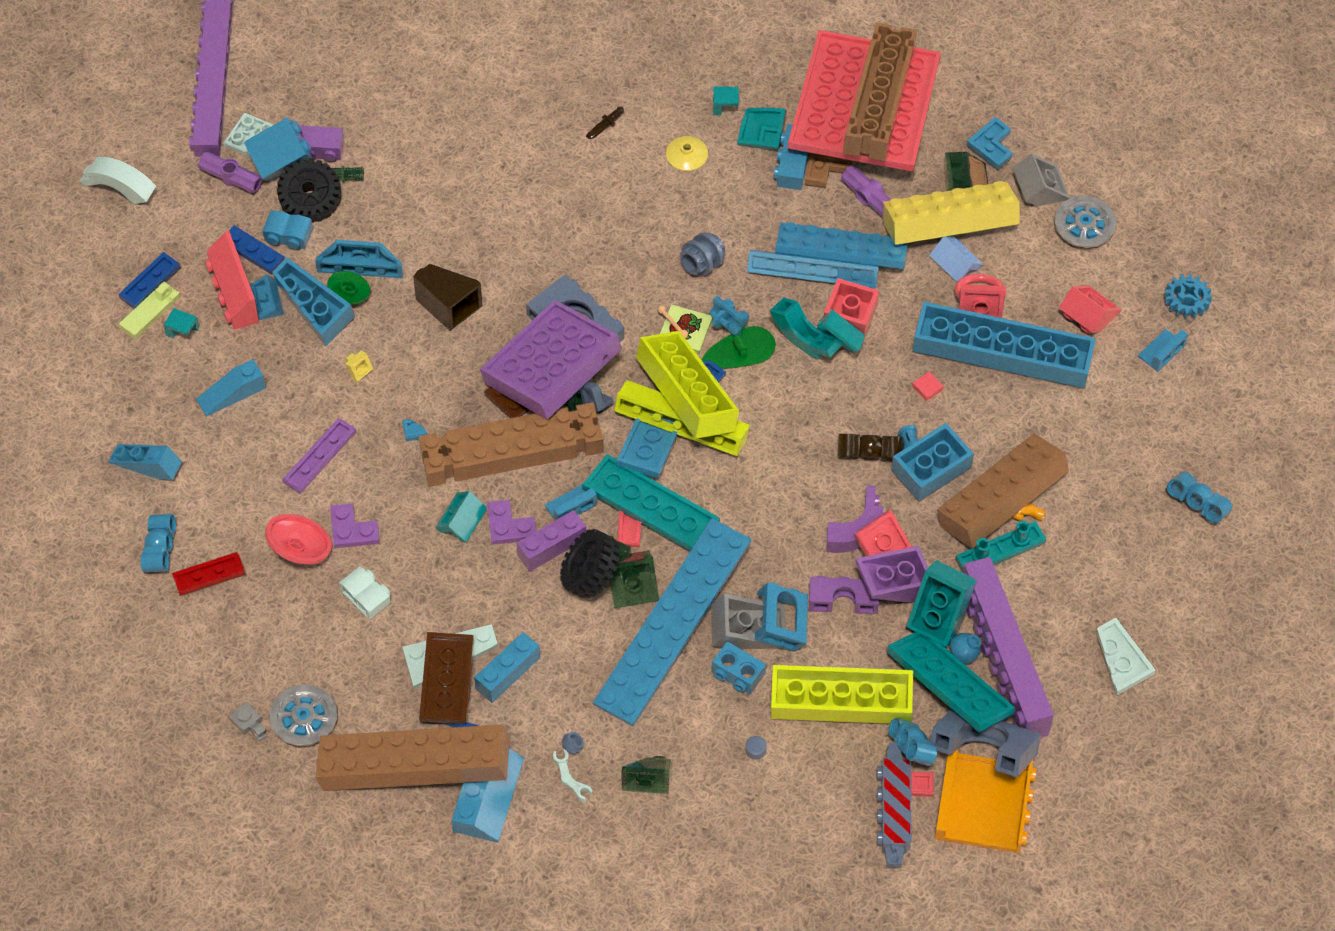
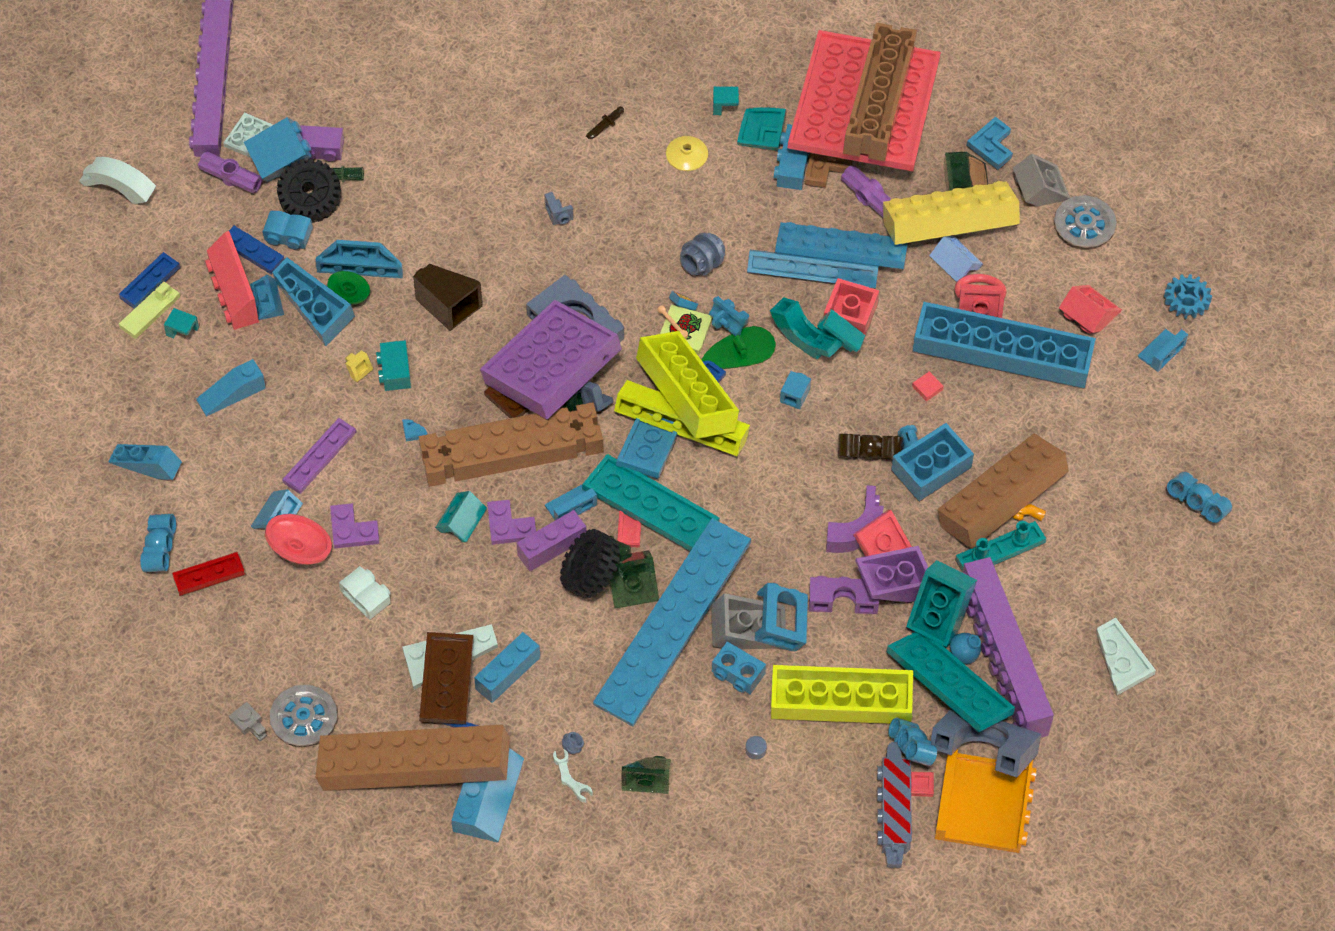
(278, 503): none -> dark azure panel
(394, 365): none -> teal brick
(556, 212): none -> sand blue bracket
(683, 301): none -> dark azure tile
(795, 389): none -> dark azure brick

